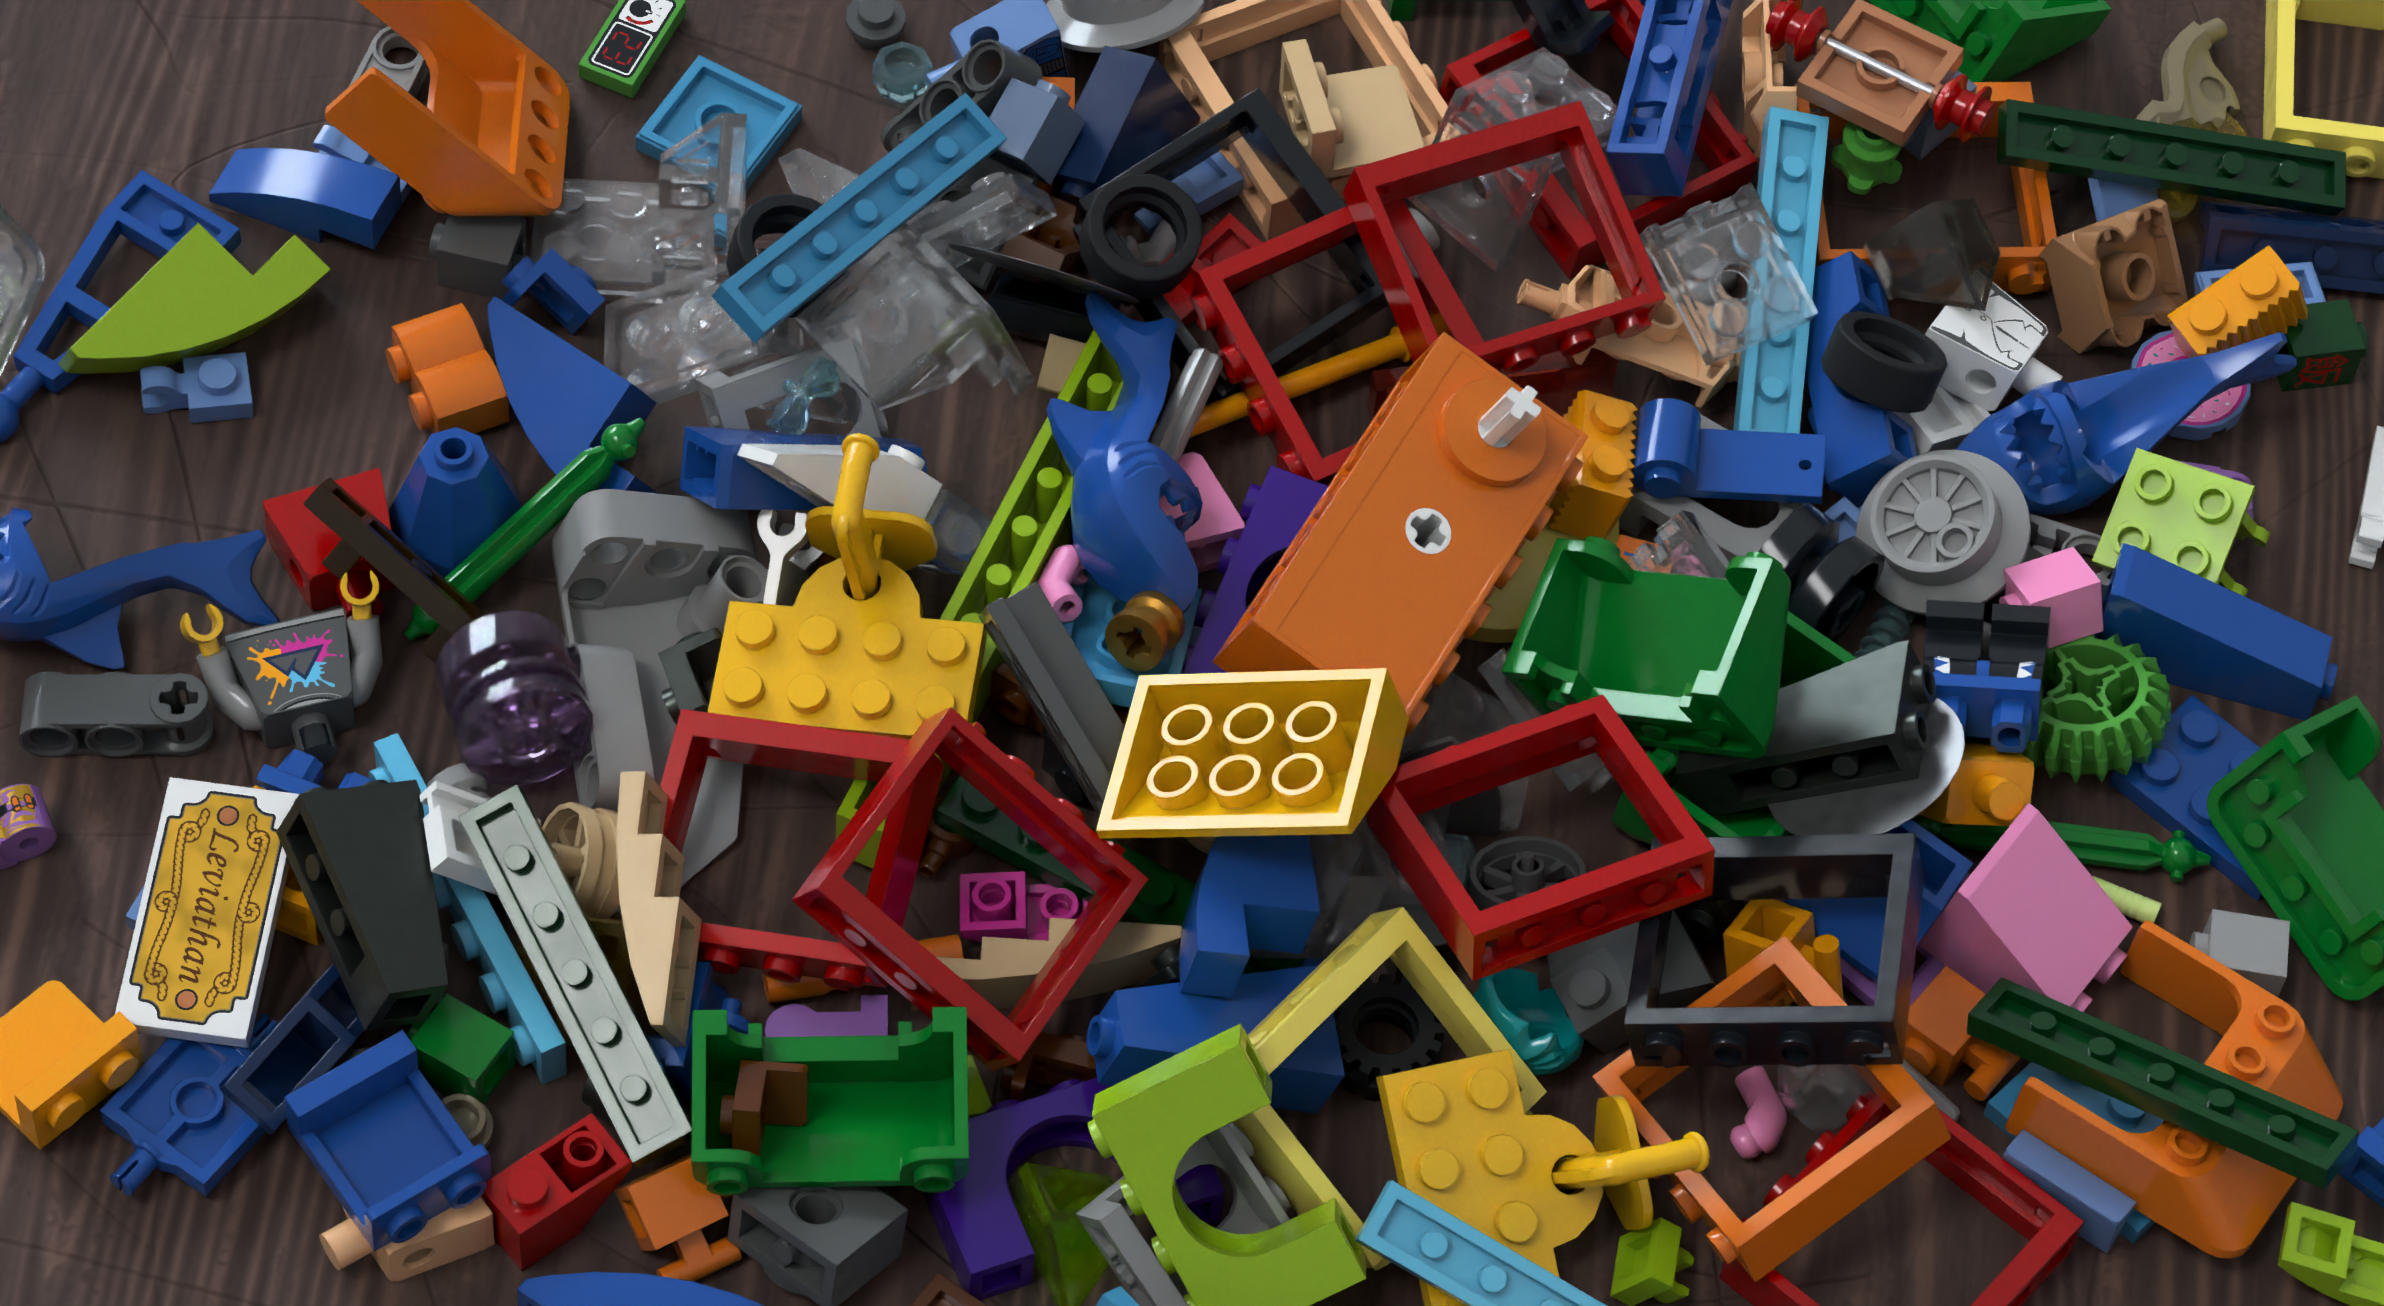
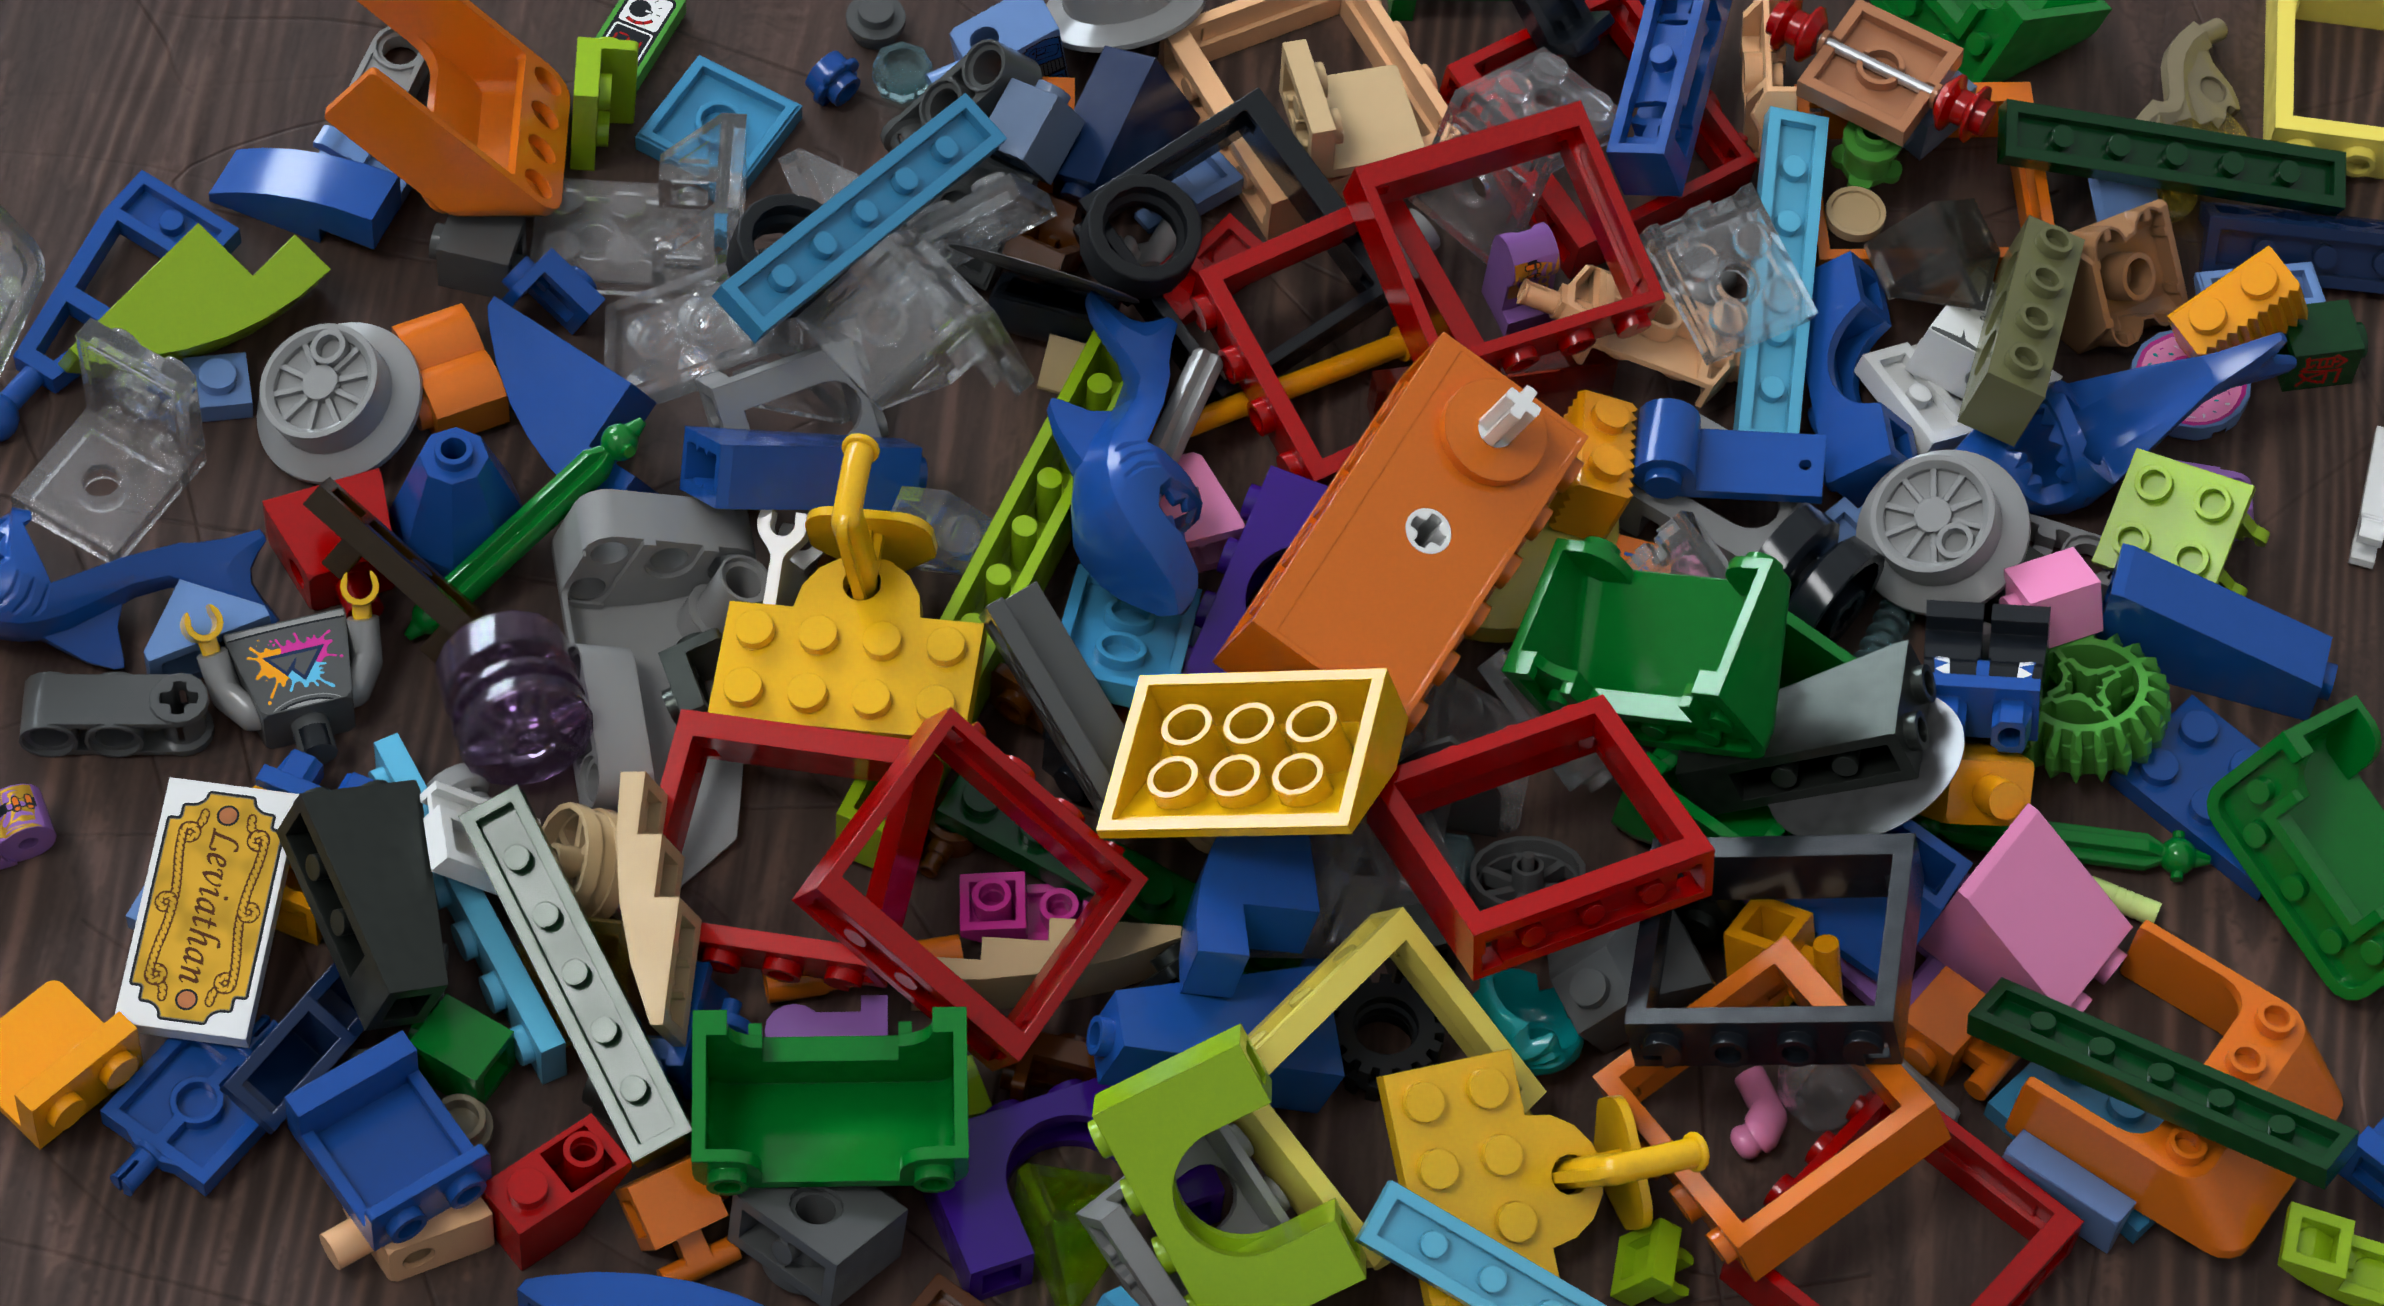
(136, 430): none -> clear bracket
(170, 651): none -> medium blue slope
(337, 400): none -> light grey wheel
(602, 94): none -> lime bracket
(764, 1096): reddish brown bracket -> none
(793, 412): clear light blue piece -> none
(814, 473): white slope -> none
(833, 79): none -> blue plate
(1056, 579): bright pink arm -> none
(1160, 625): pearl gold wheel -> none
(1511, 260): none -> medium lavender leg
(1855, 214): none -> tan piece
(1883, 362): black tyre -> none
(2021, 331): none -> olive brick
(2248, 945): light grey brick -> none

